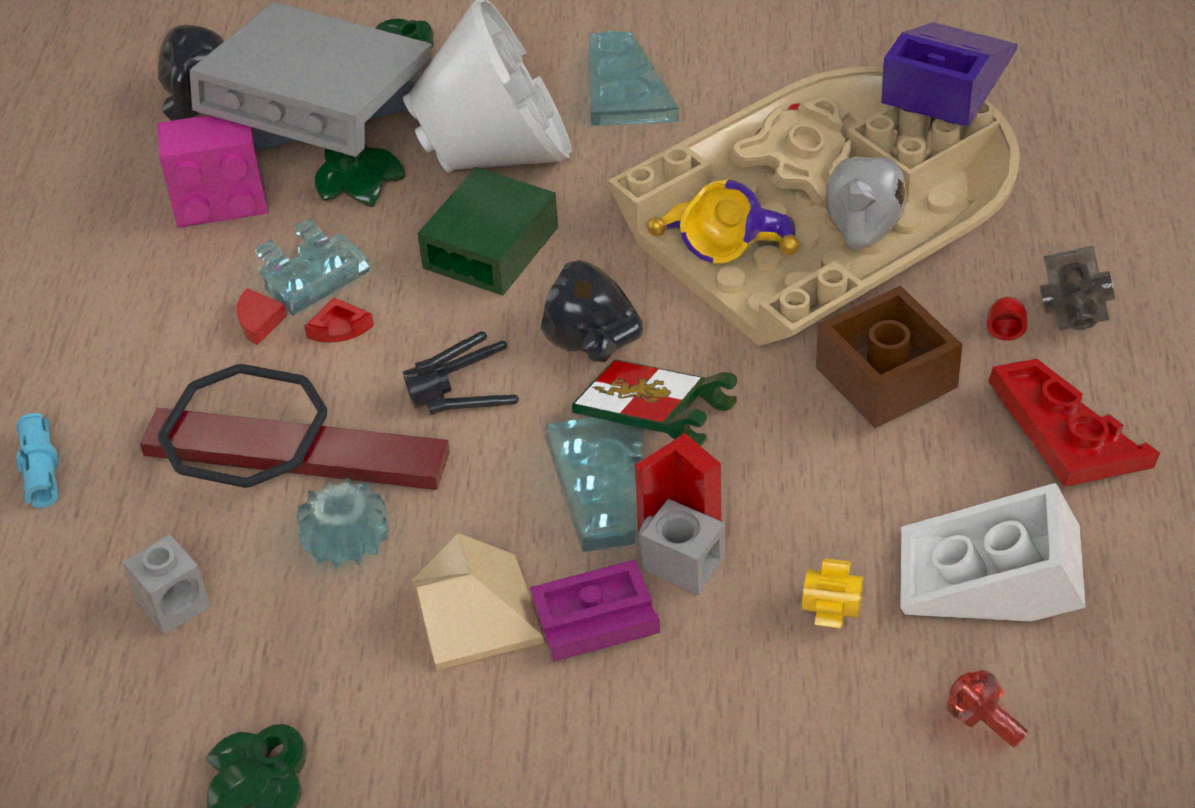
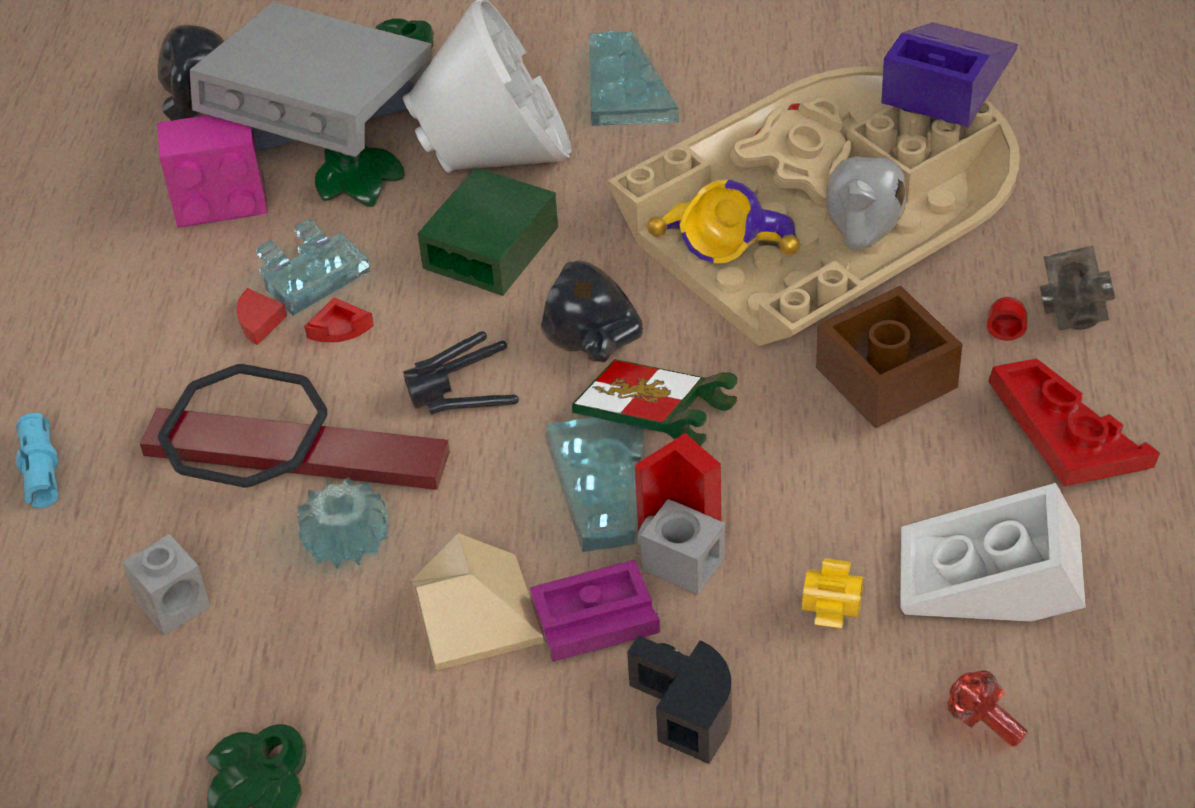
(692, 691): none -> black brick

